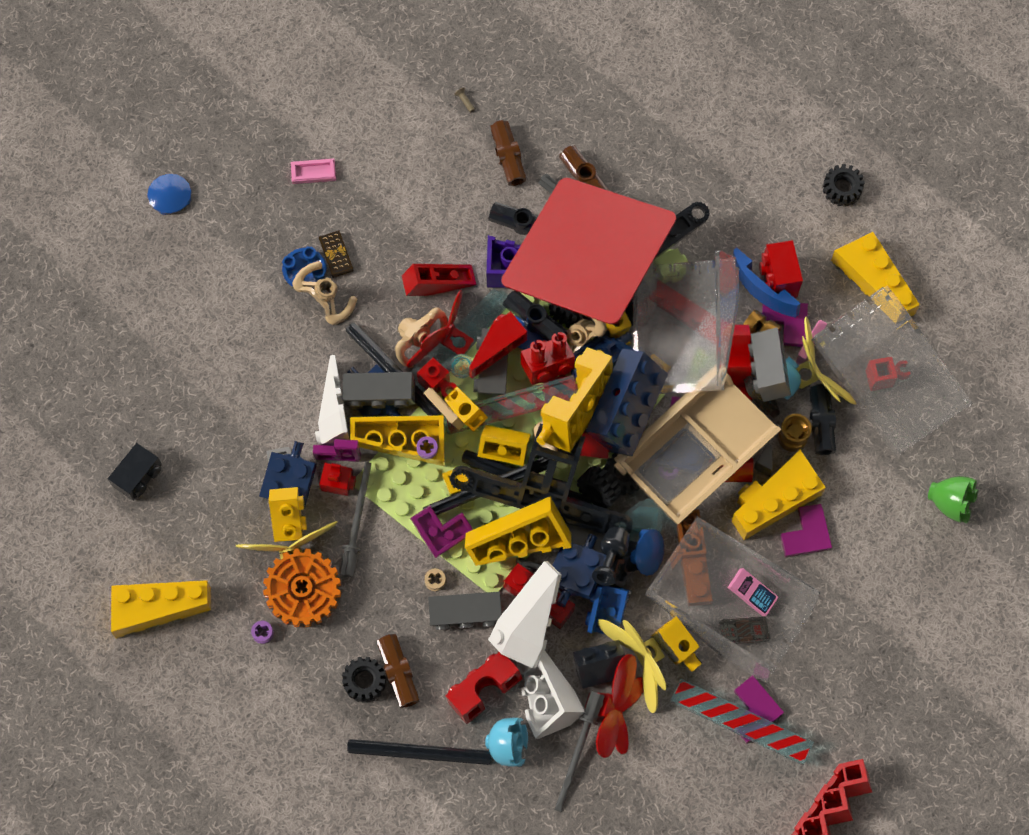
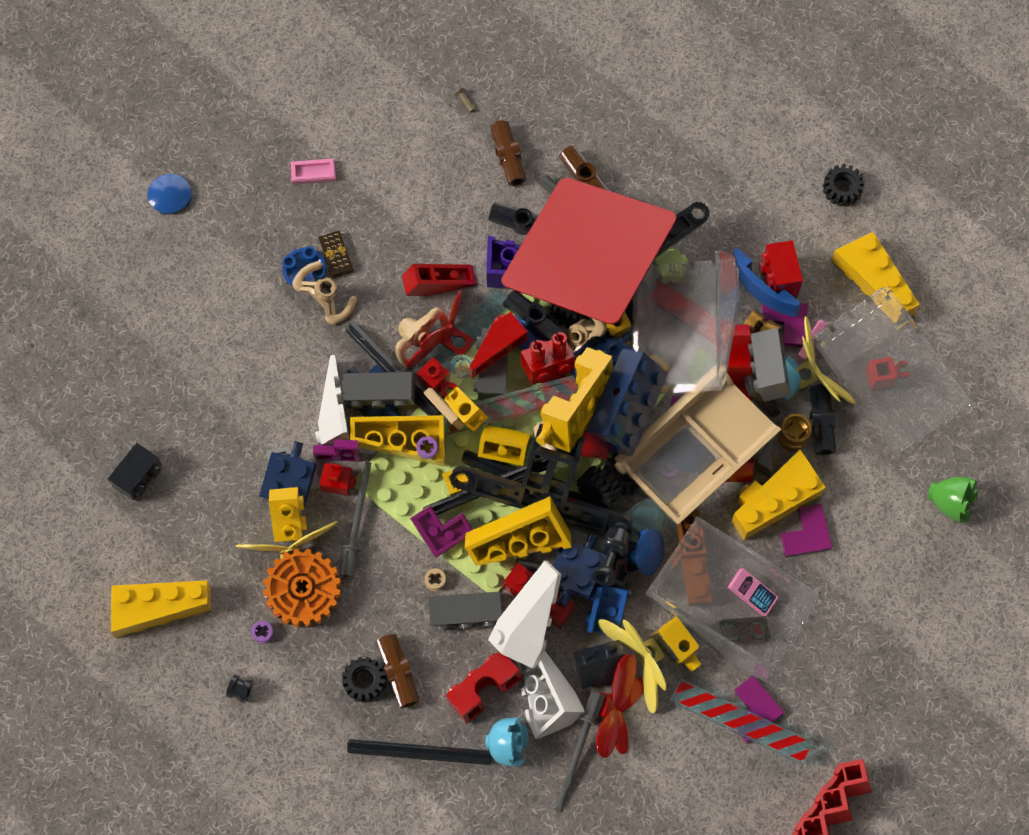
(239, 688): none -> black wheel

